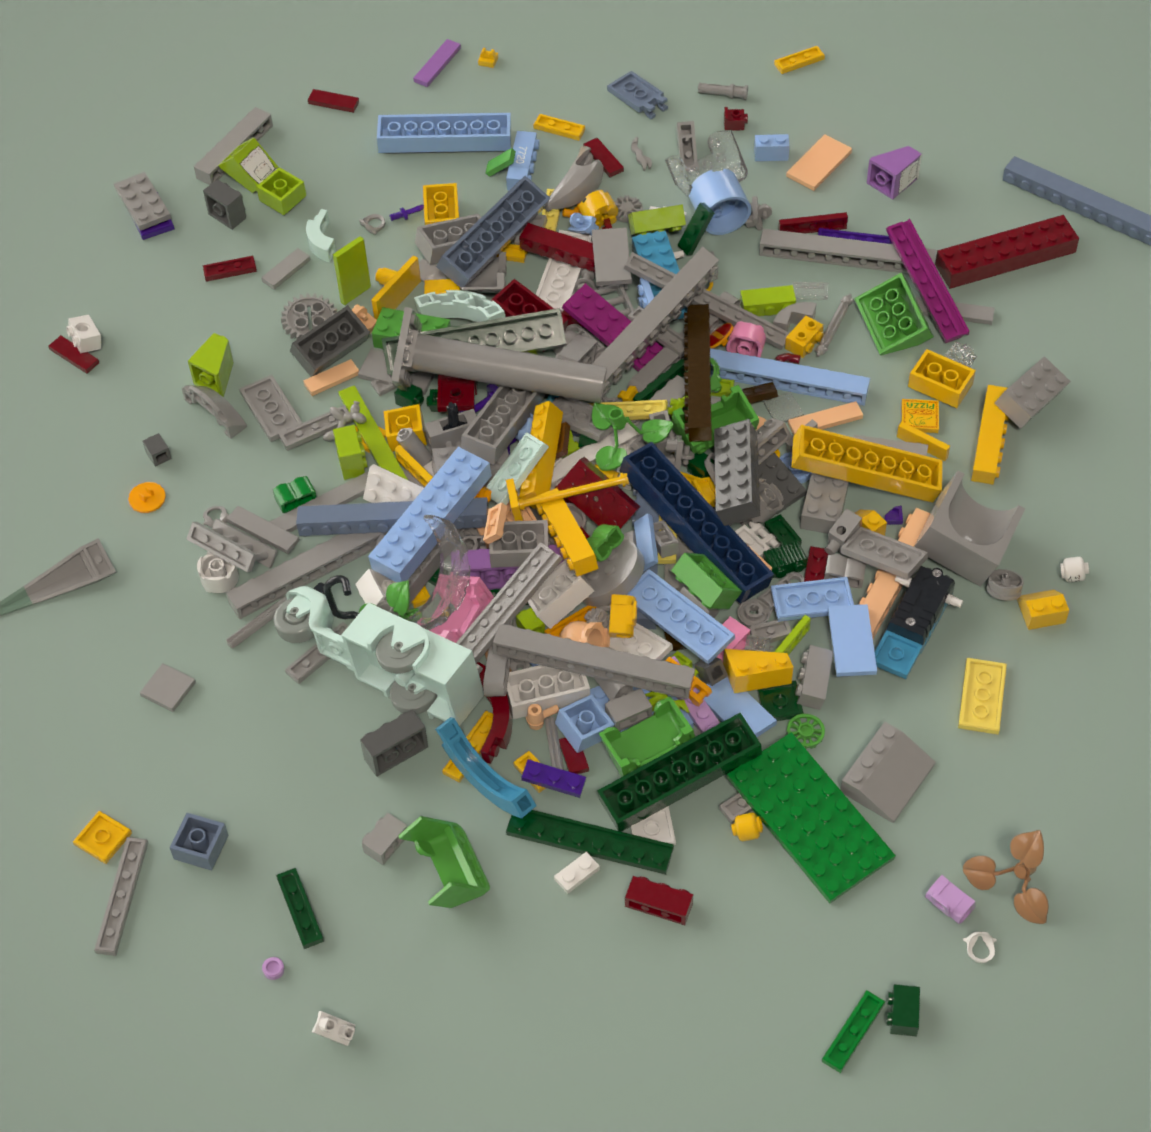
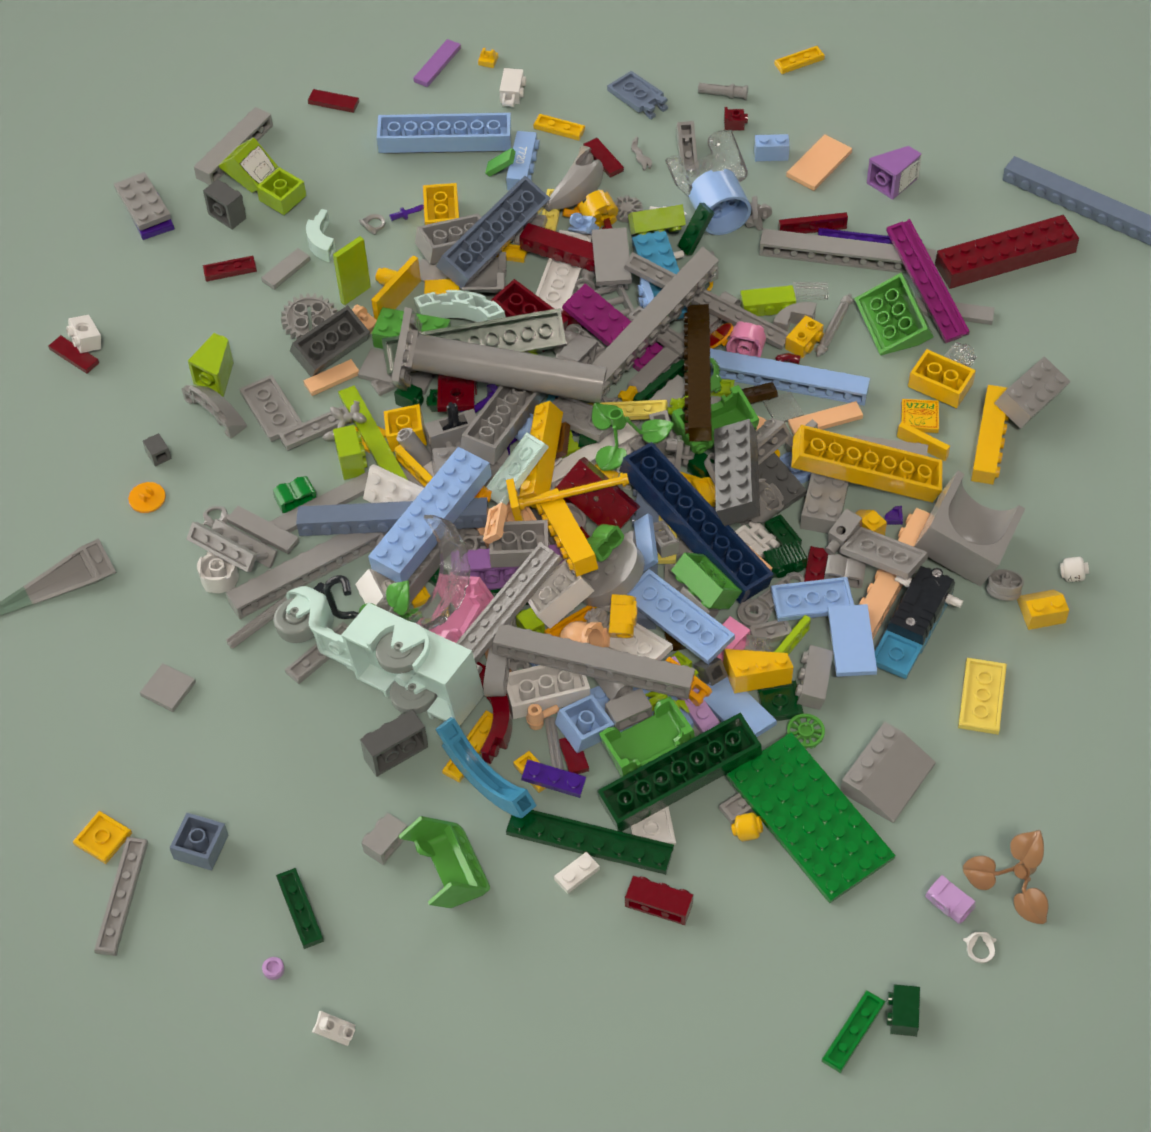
(512, 87): none -> white brick

